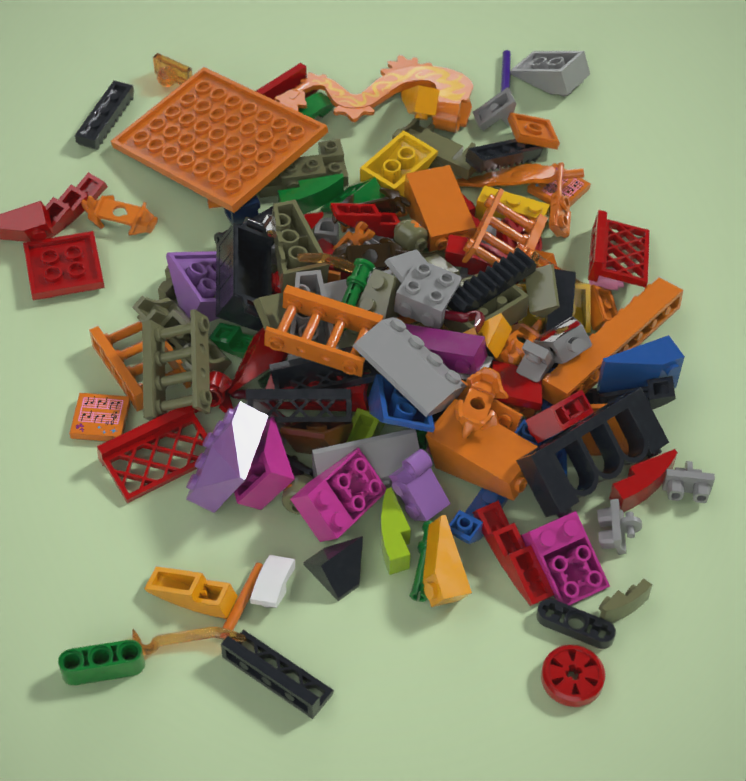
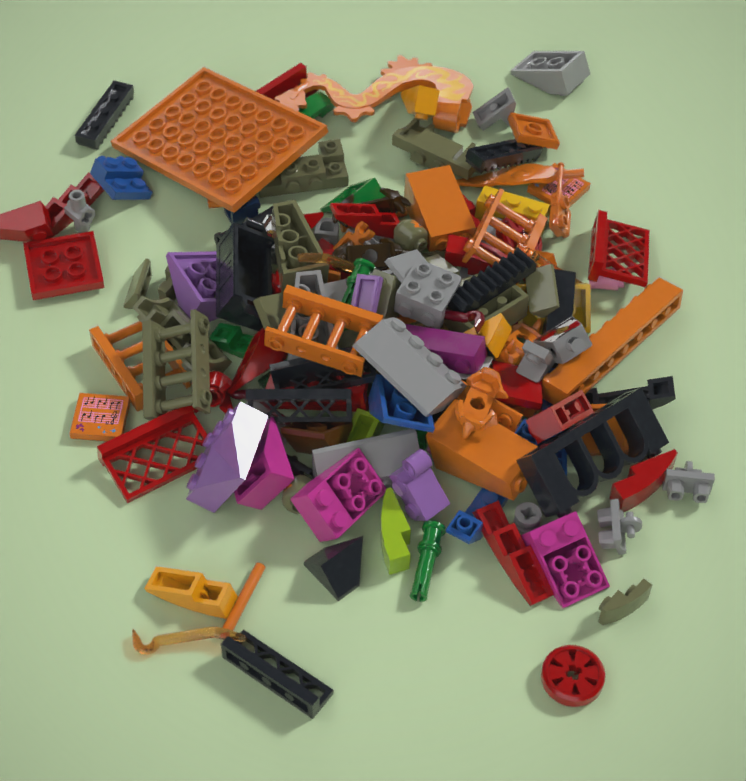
(79, 211): none -> light grey axle
(88, 656): green beam -> none
(120, 178): none -> blue plate
(137, 217): orange piece -> none
(139, 284): none -> olive slope
(170, 71): clear orange tile -> none
(271, 581): white slope -> none
(313, 192): green slope -> none
(367, 292): none -> medium lavender tile
(397, 158): yellow slope -> none
(443, 569): light orange slope -> none
(505, 79): dark purple bar -> none
(532, 520): none -> light grey wheel
(592, 638): black beam -> none
(602, 306): orange slope -> none
(639, 364): blue slope -> none

